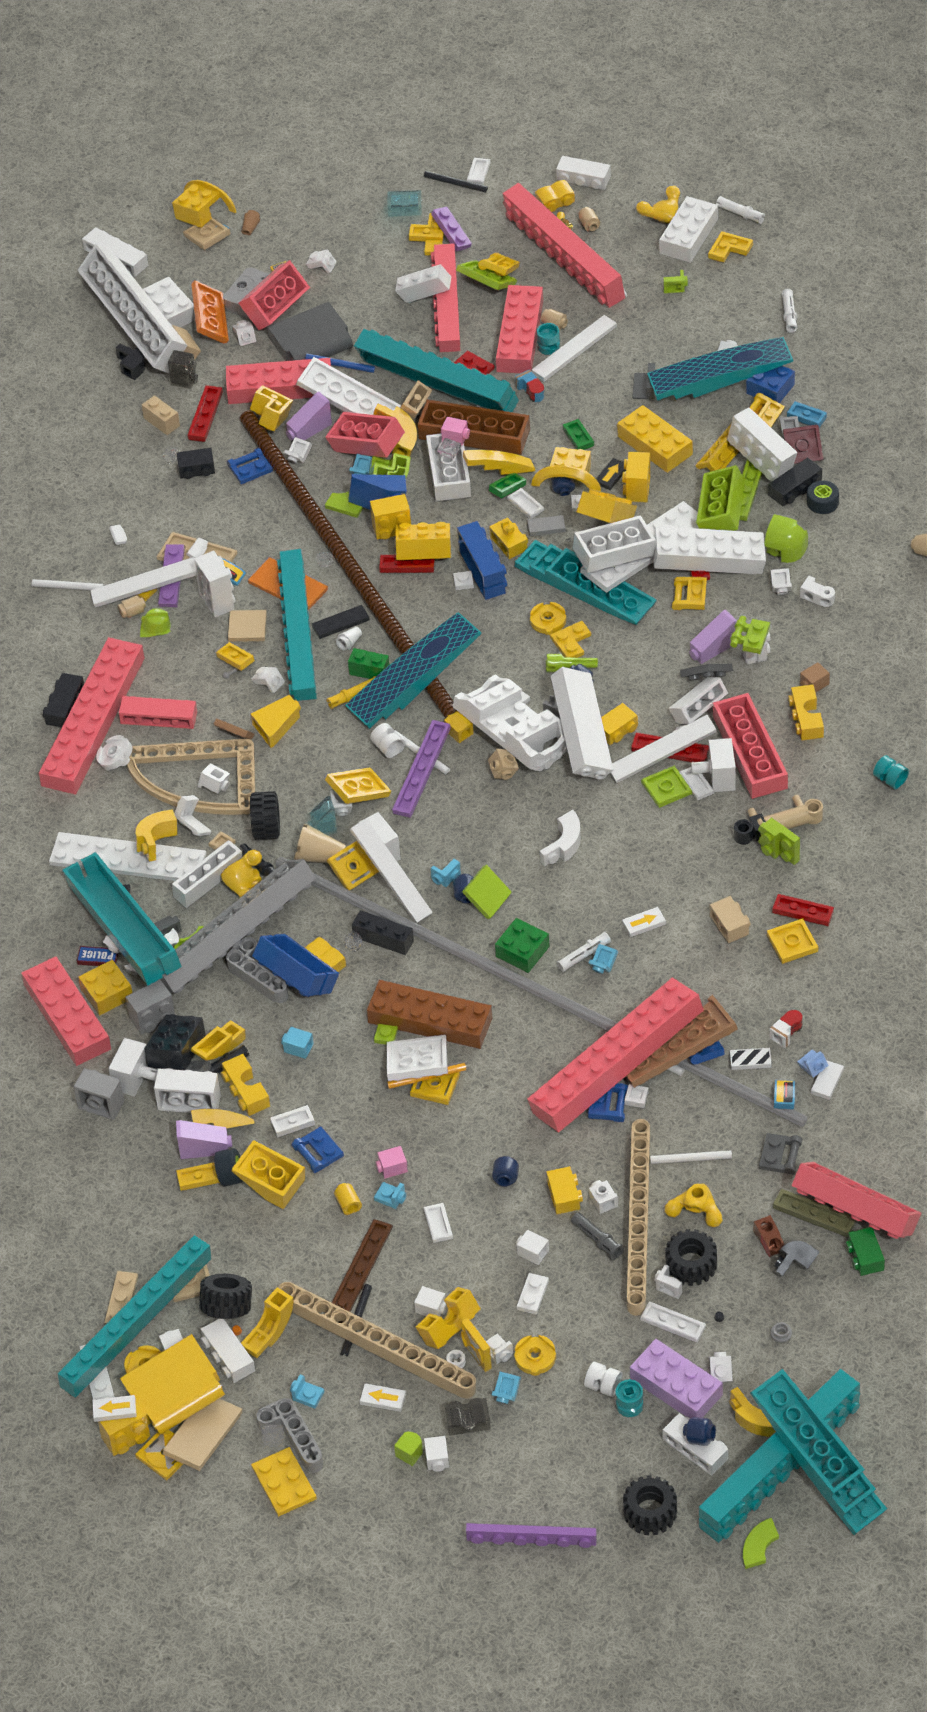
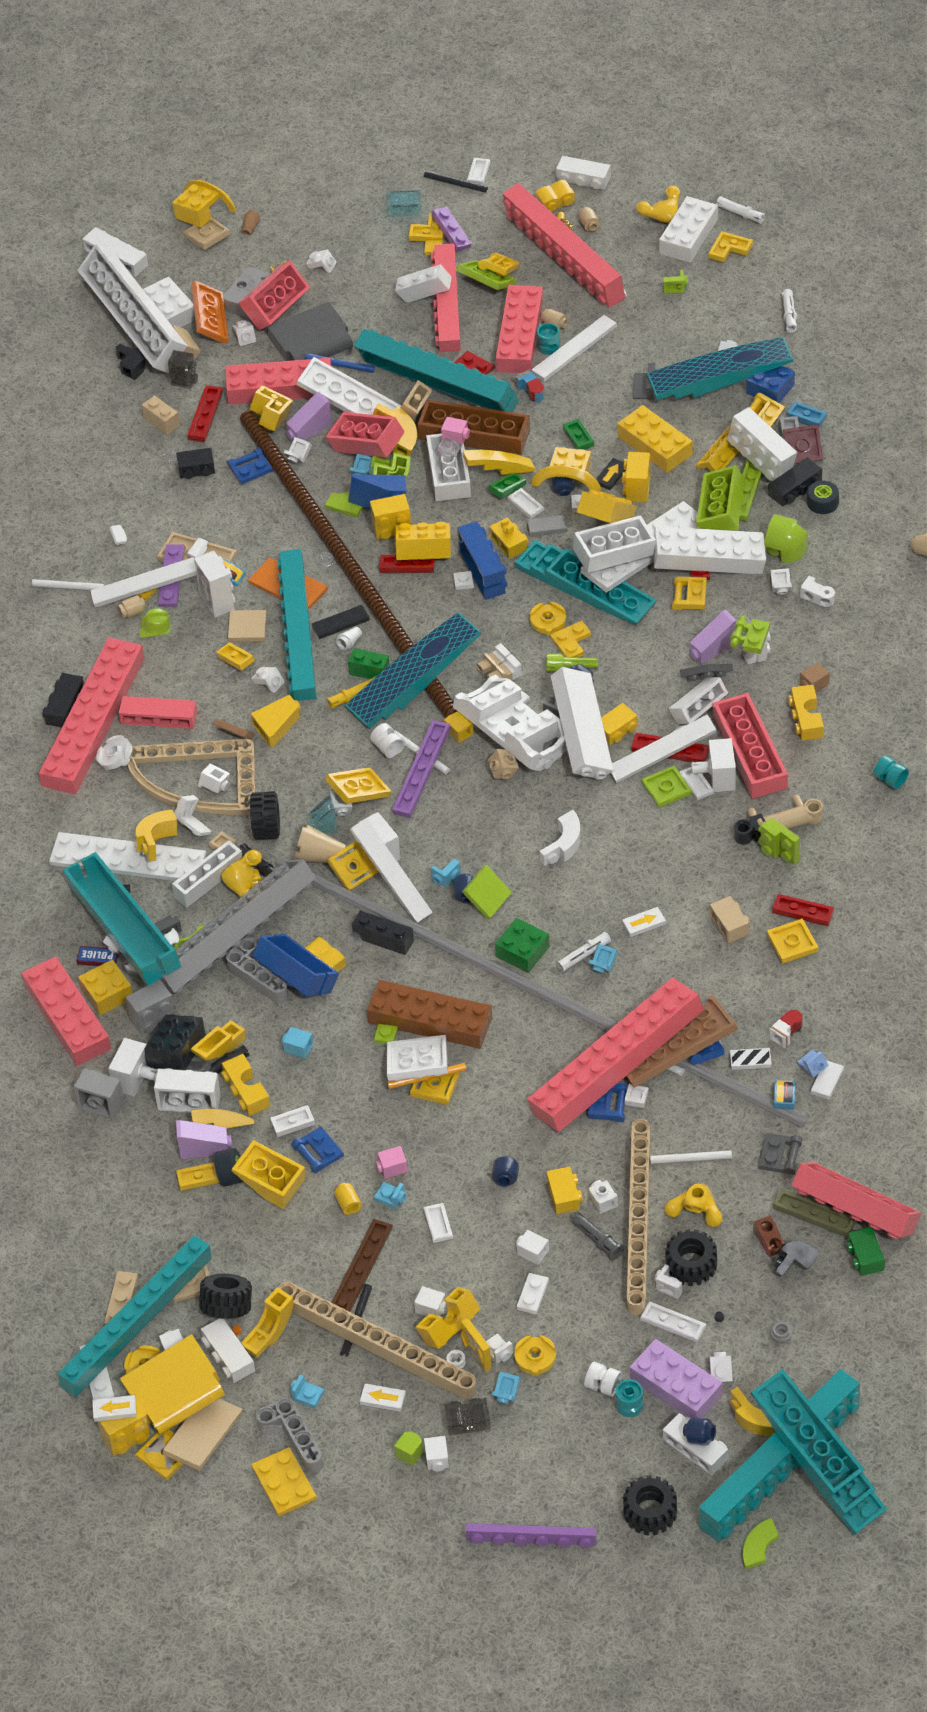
(500, 663): none -> hips

